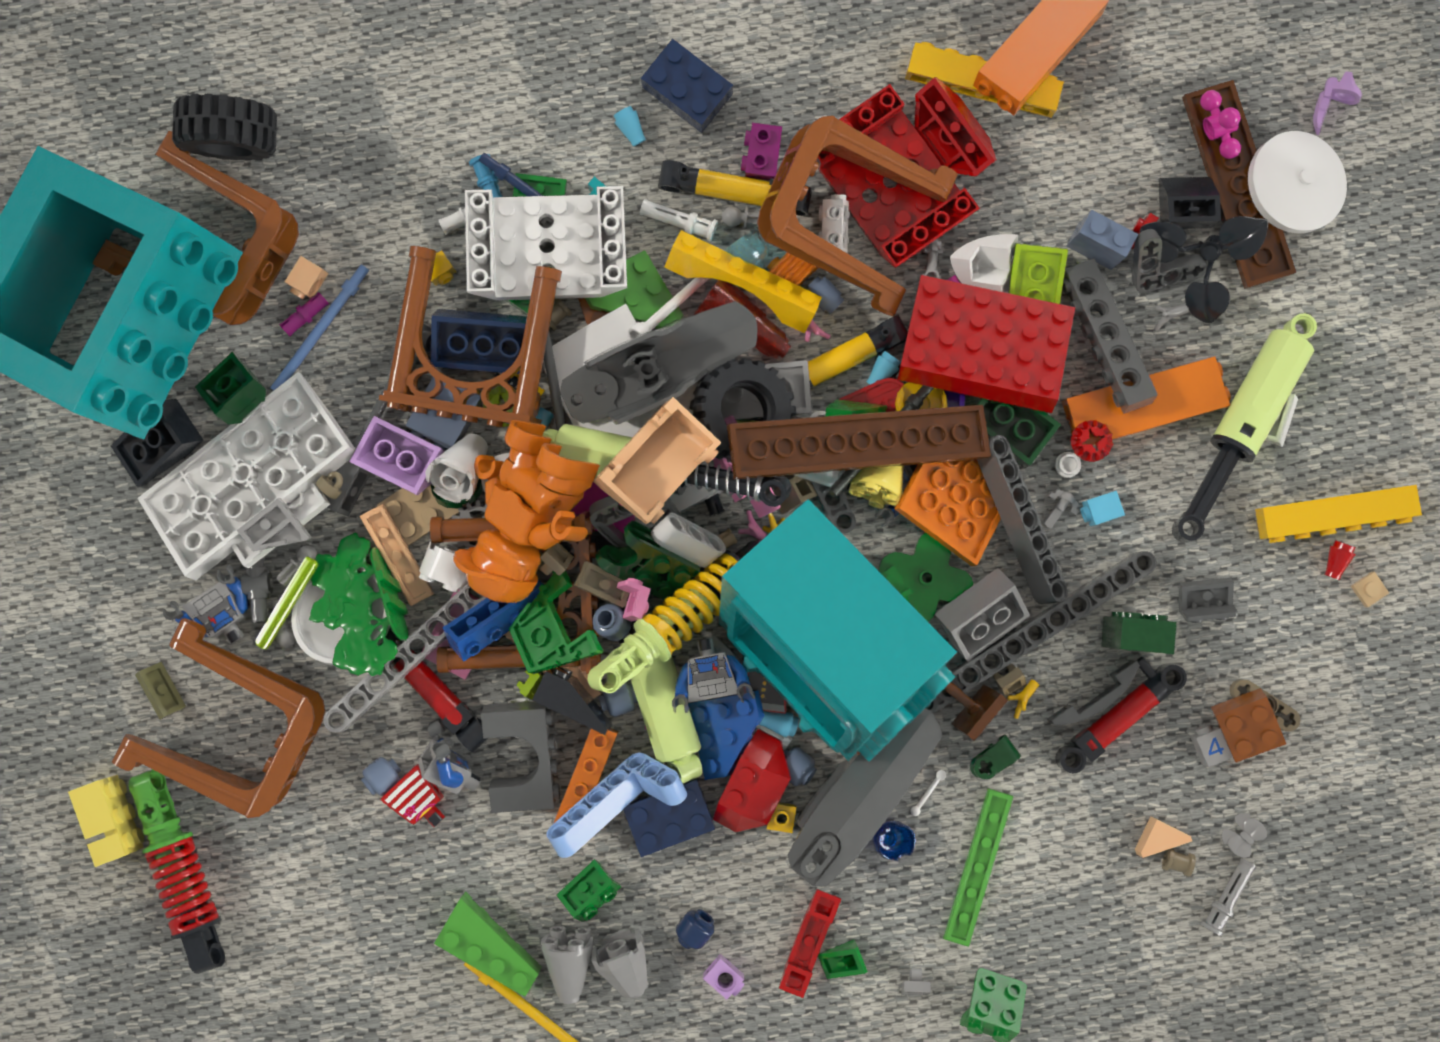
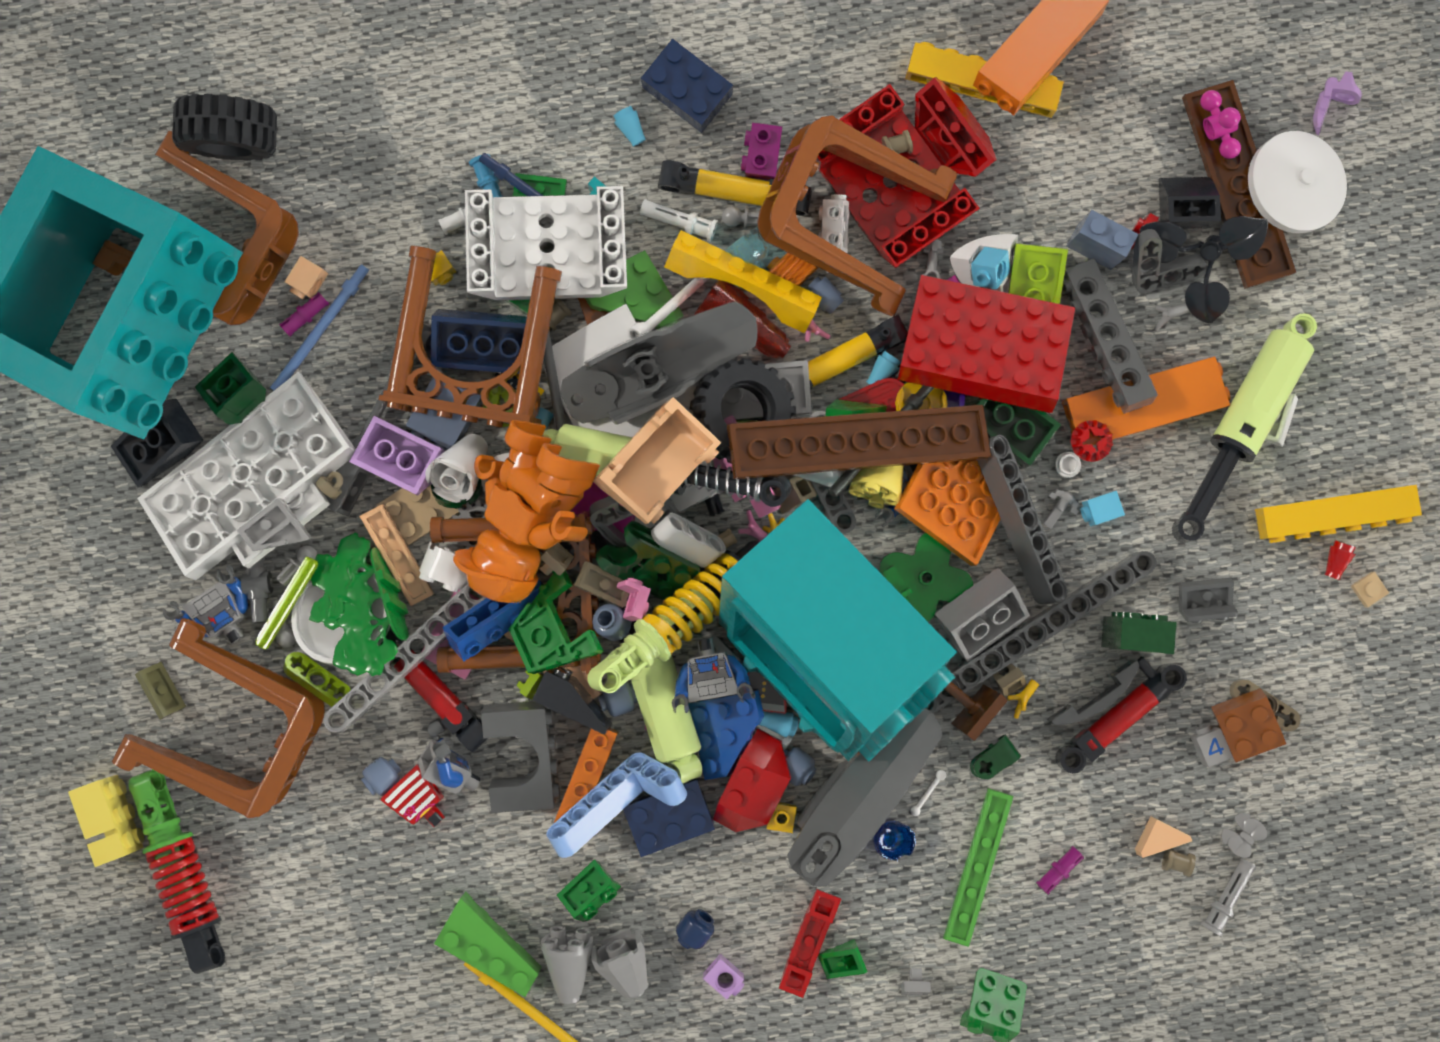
(315, 669): none -> lime beam
(899, 143): none -> dark tan bush
(990, 267): none -> medium azure brick
(1060, 870): none -> magenta pin

